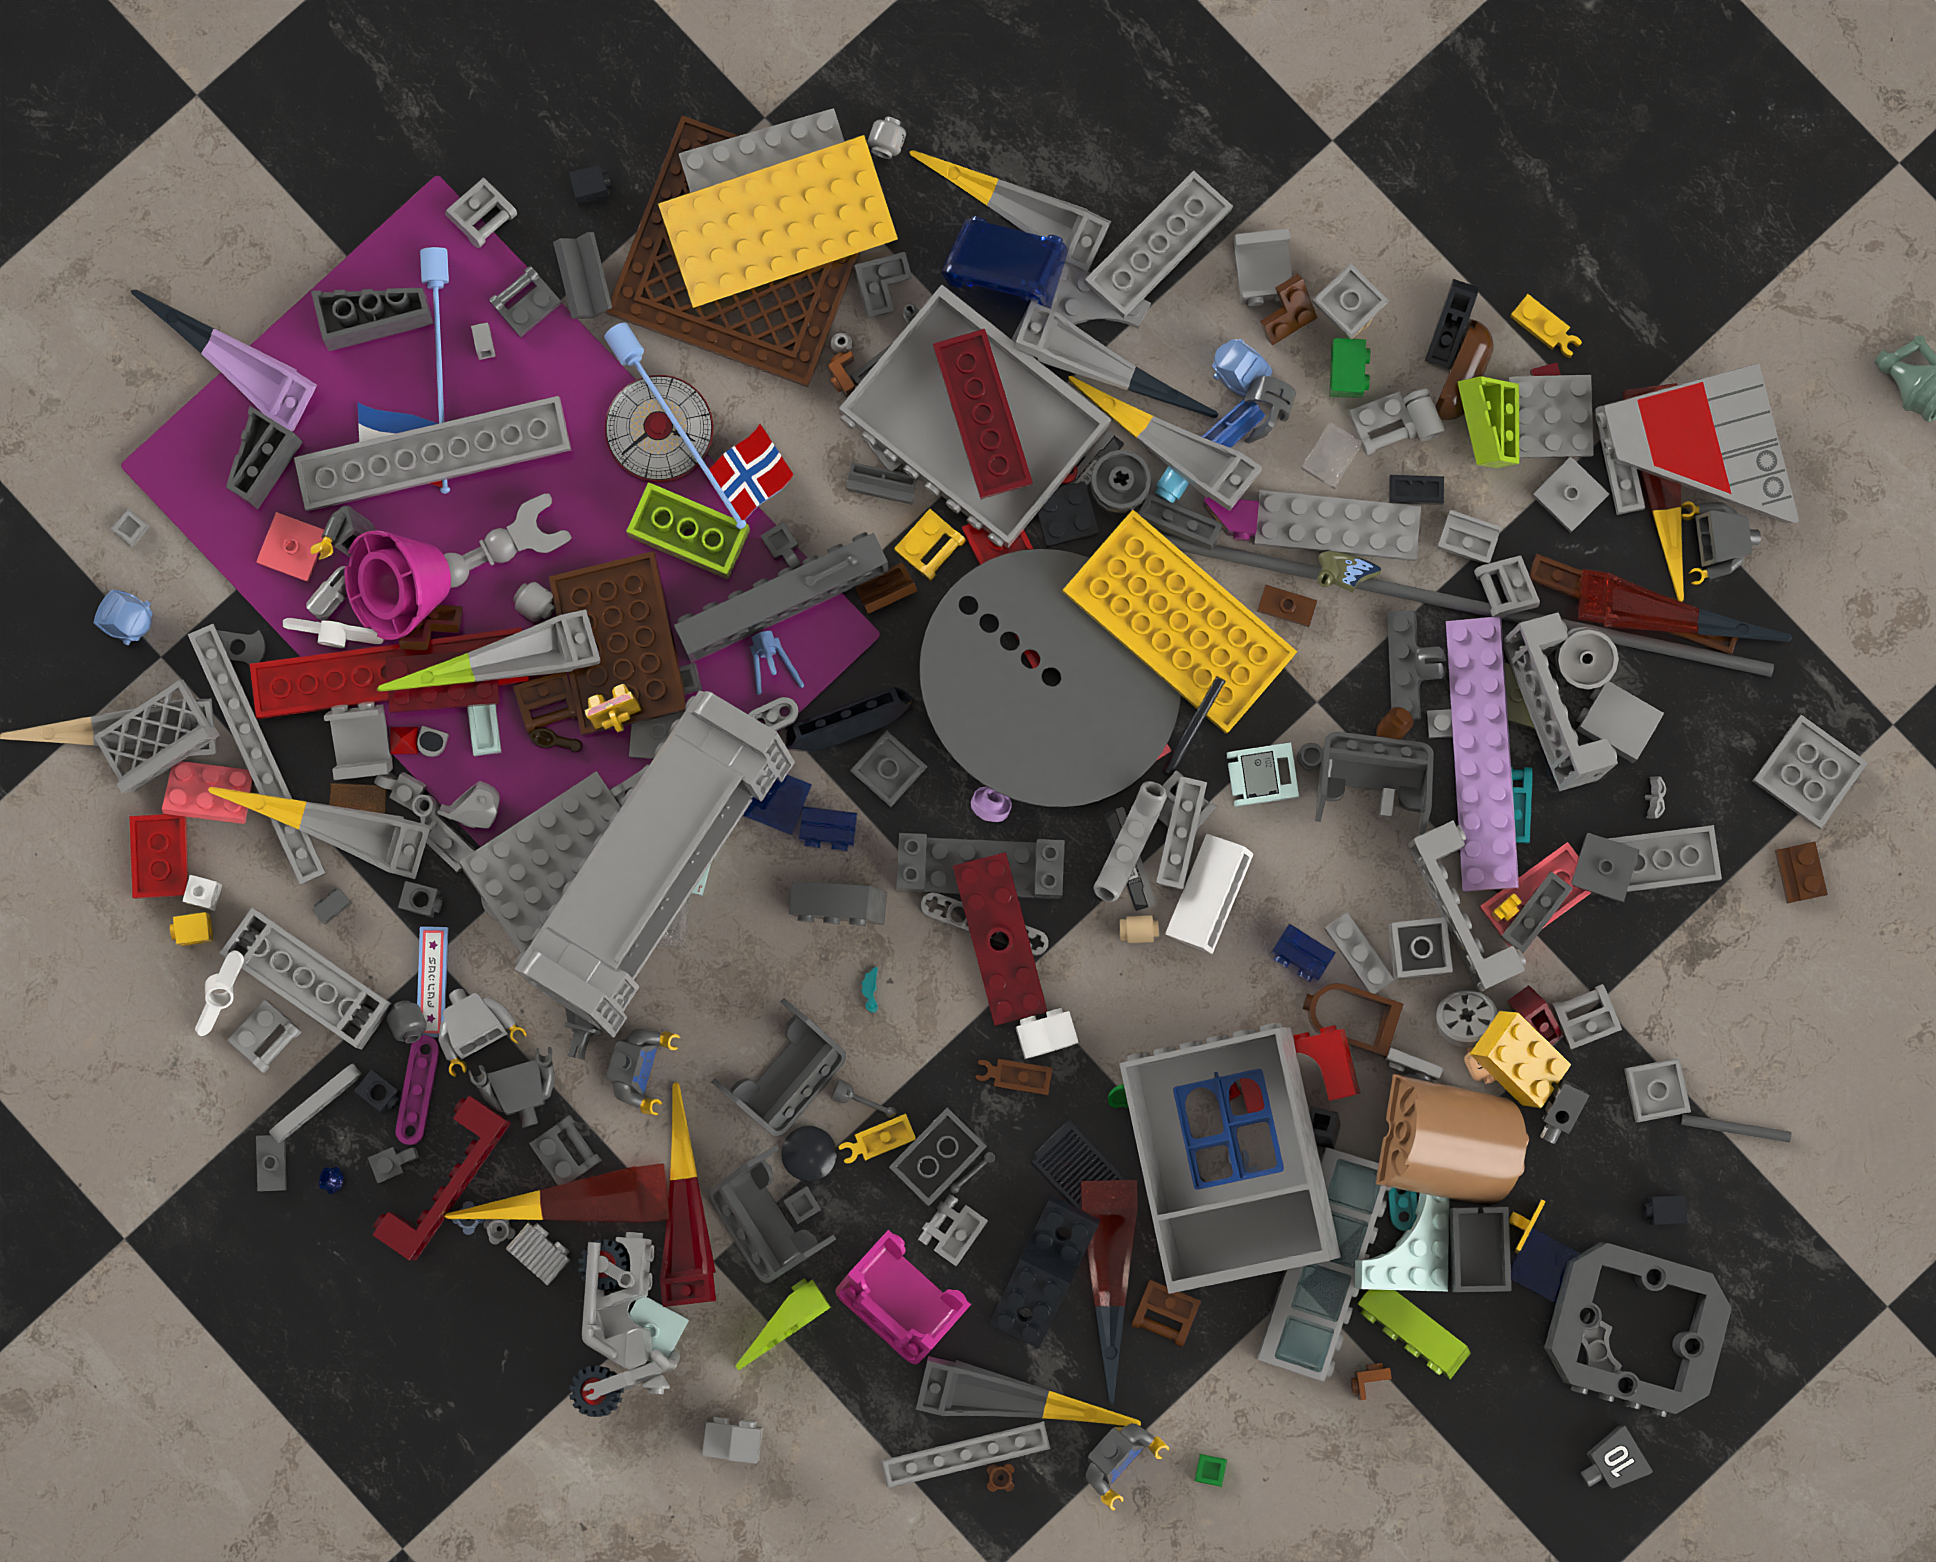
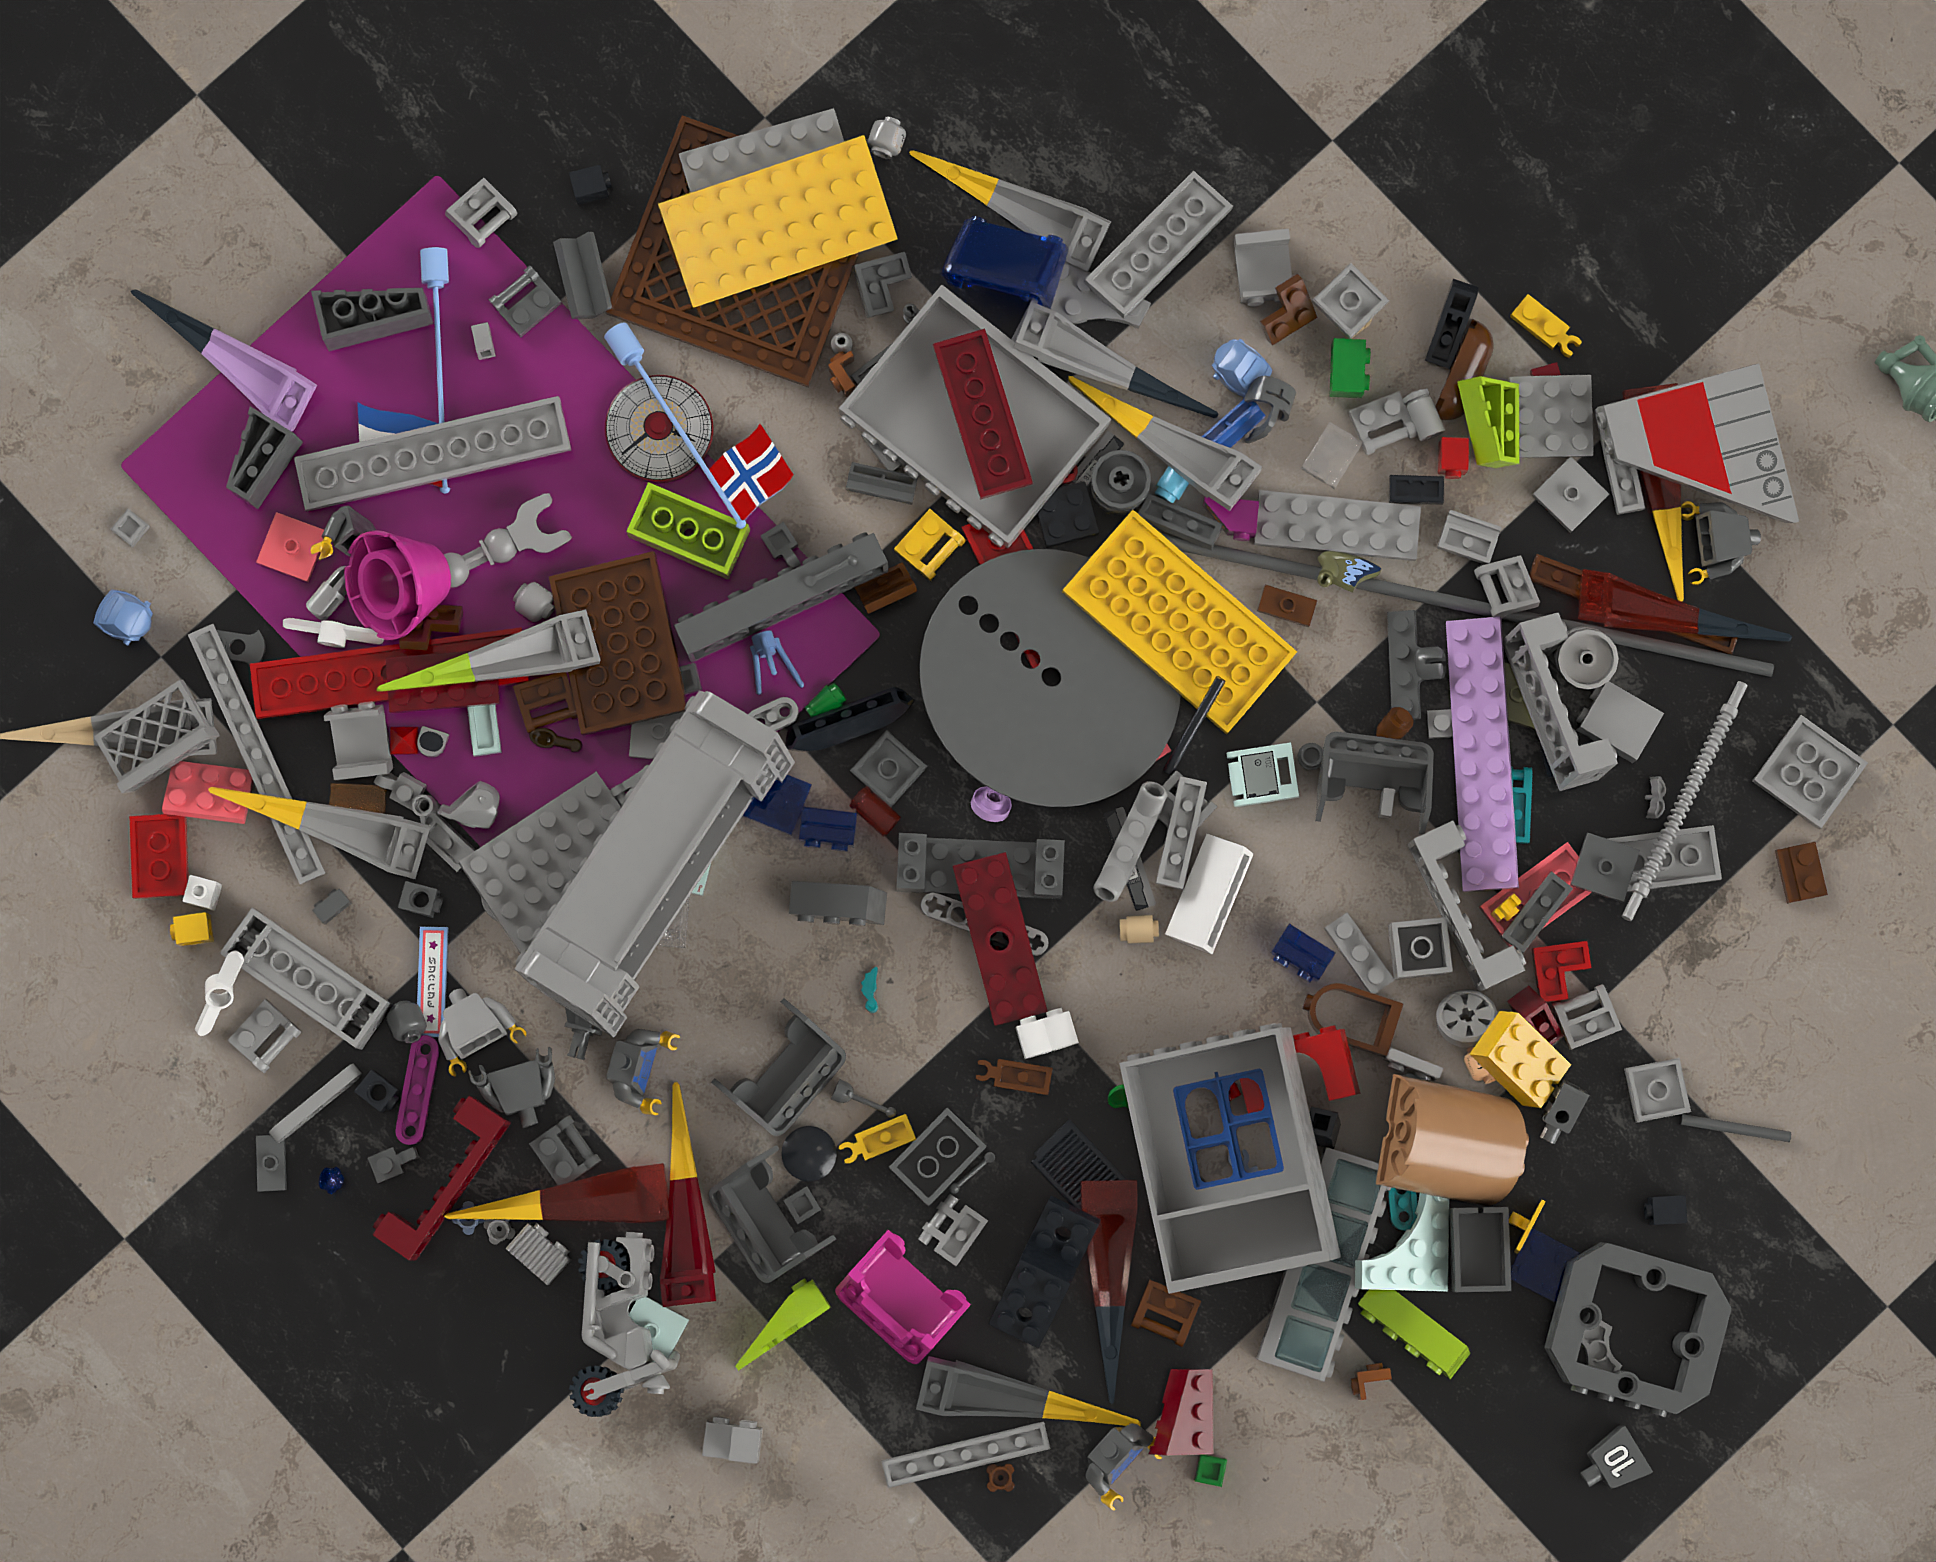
(613, 711): yellow hips -> none
(826, 700): none -> green cone
(875, 811): none -> clear red piece
(1186, 1414): none -> wedge
(1453, 457): none -> red brick
(1552, 962): none -> red plate
(1640, 889): none -> light grey hose

